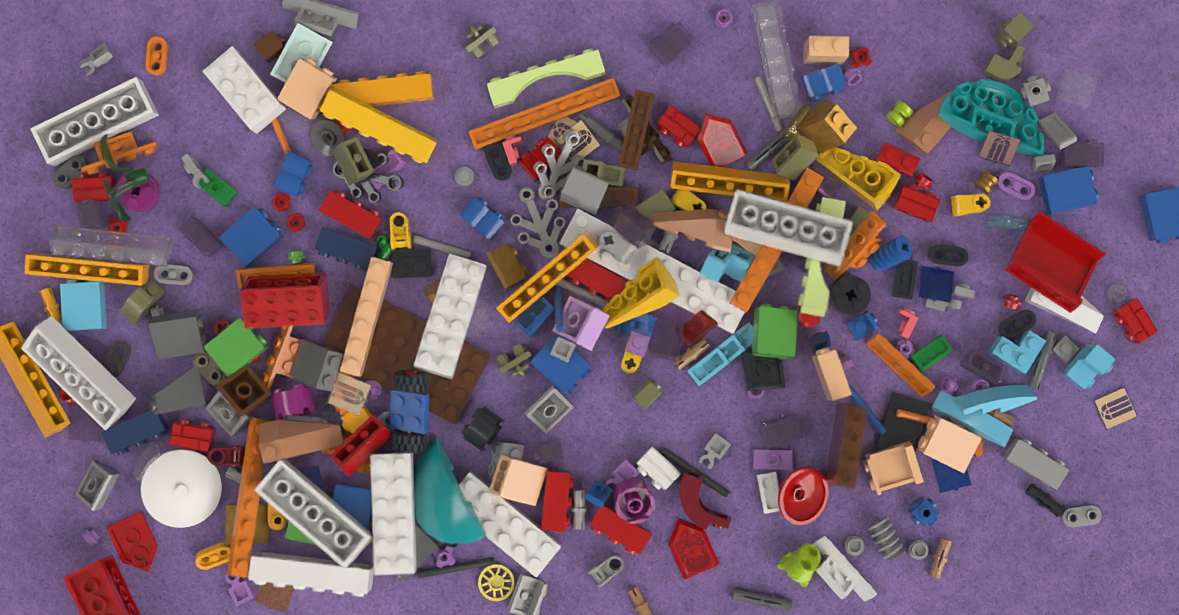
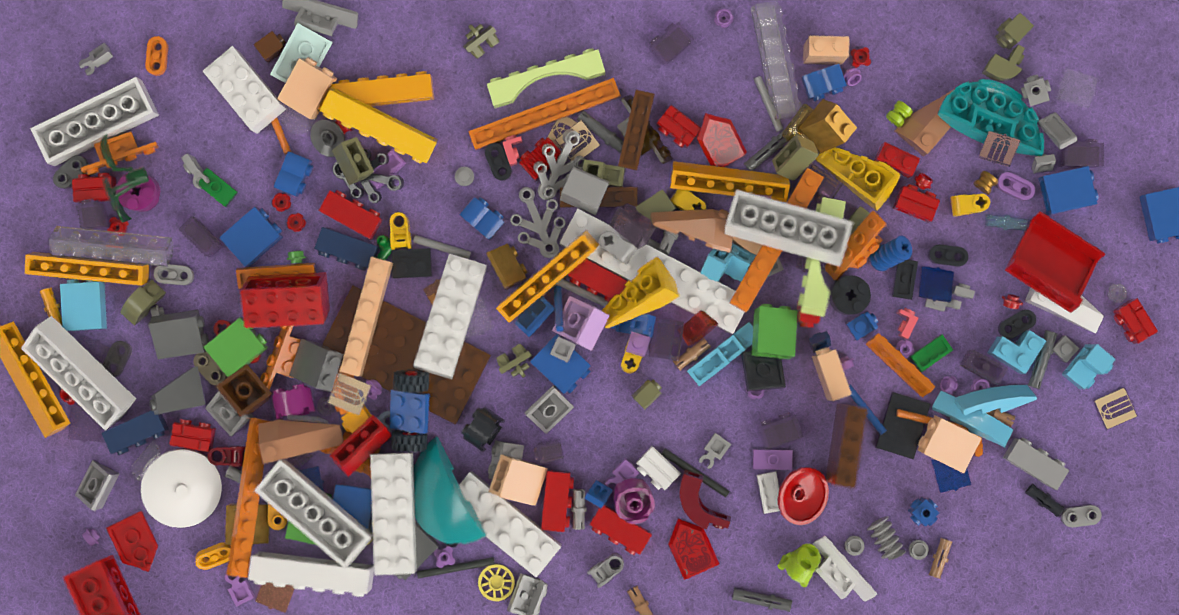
(892, 467): light nougat panel -> none

